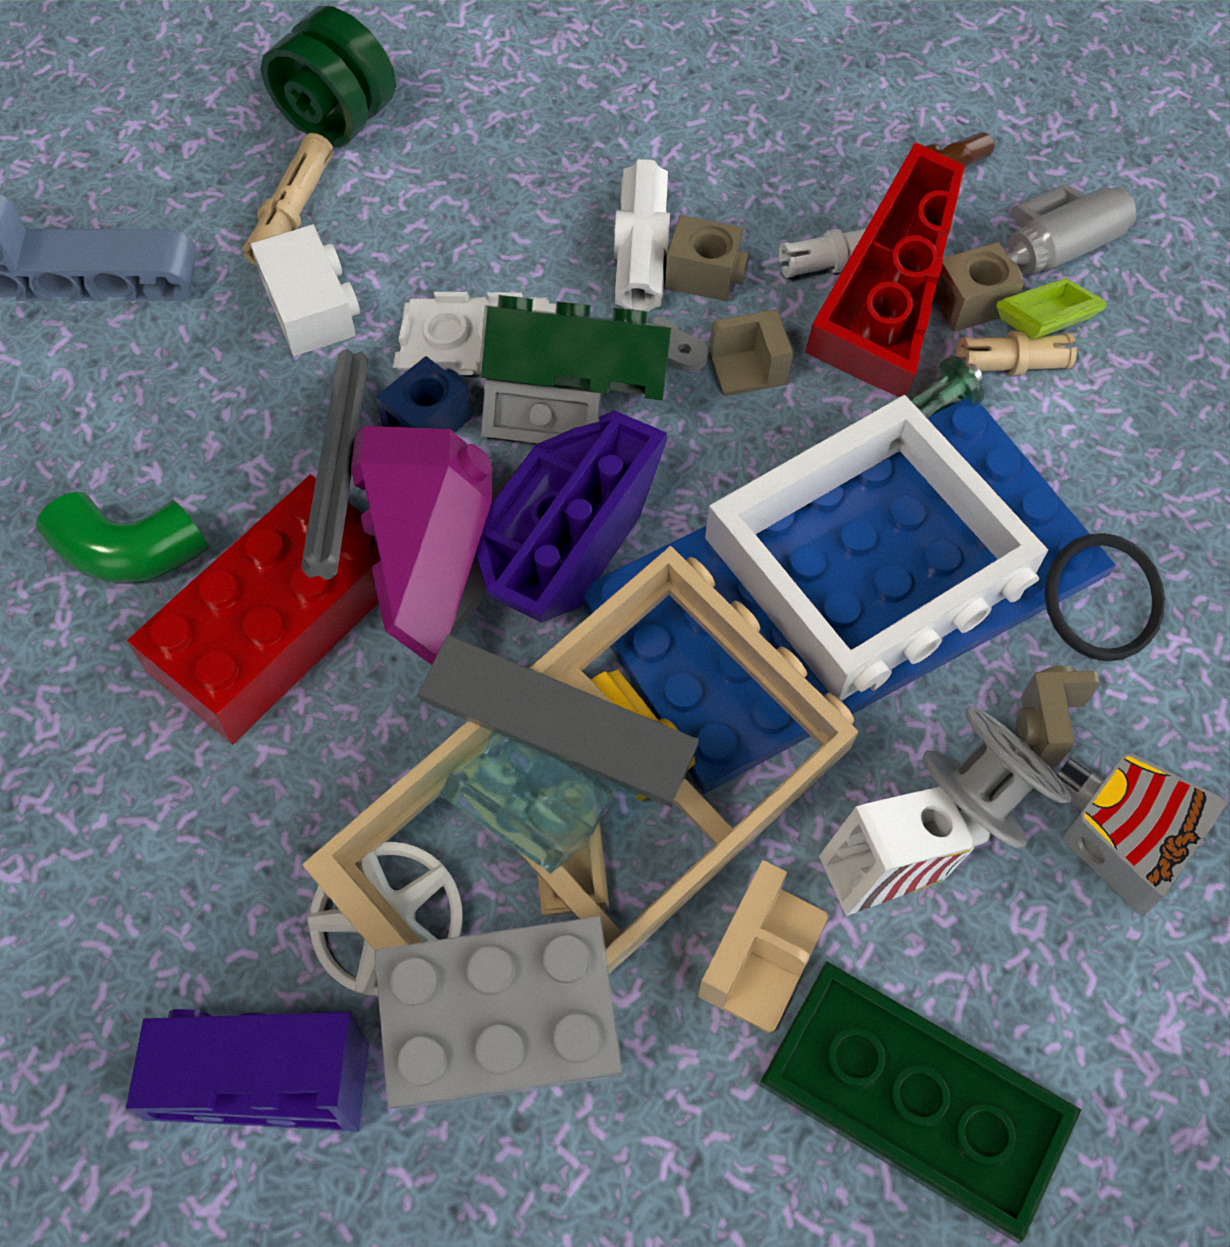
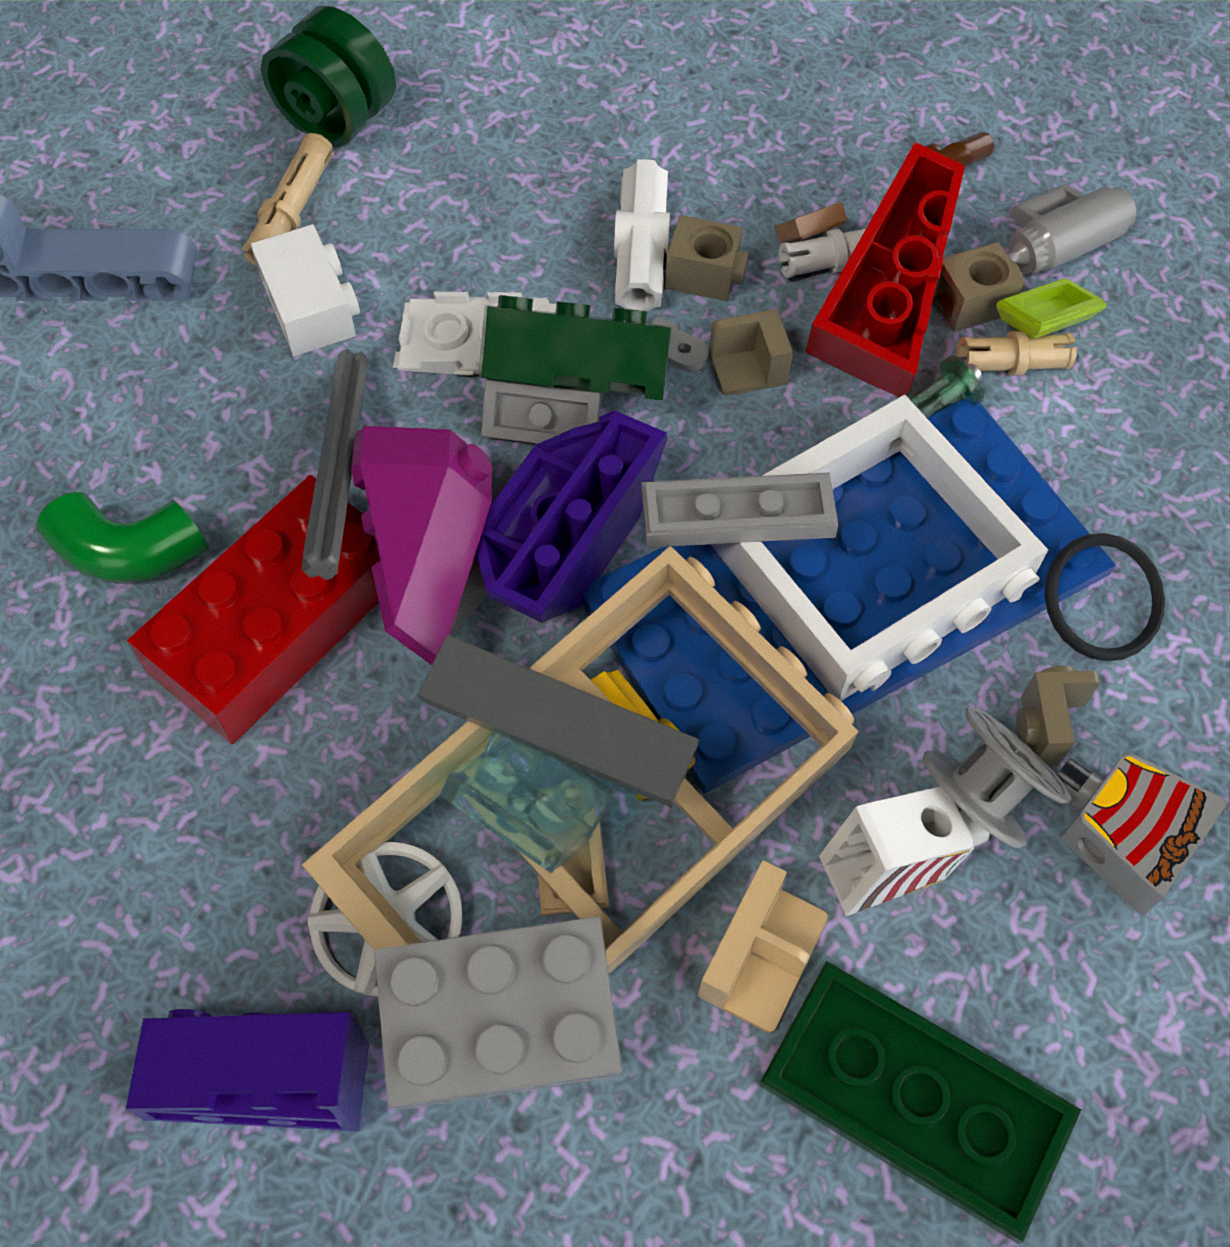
(425, 399): dark blue brick -> none
(738, 509): none -> light grey tile
(811, 223): none -> medium nougat tile

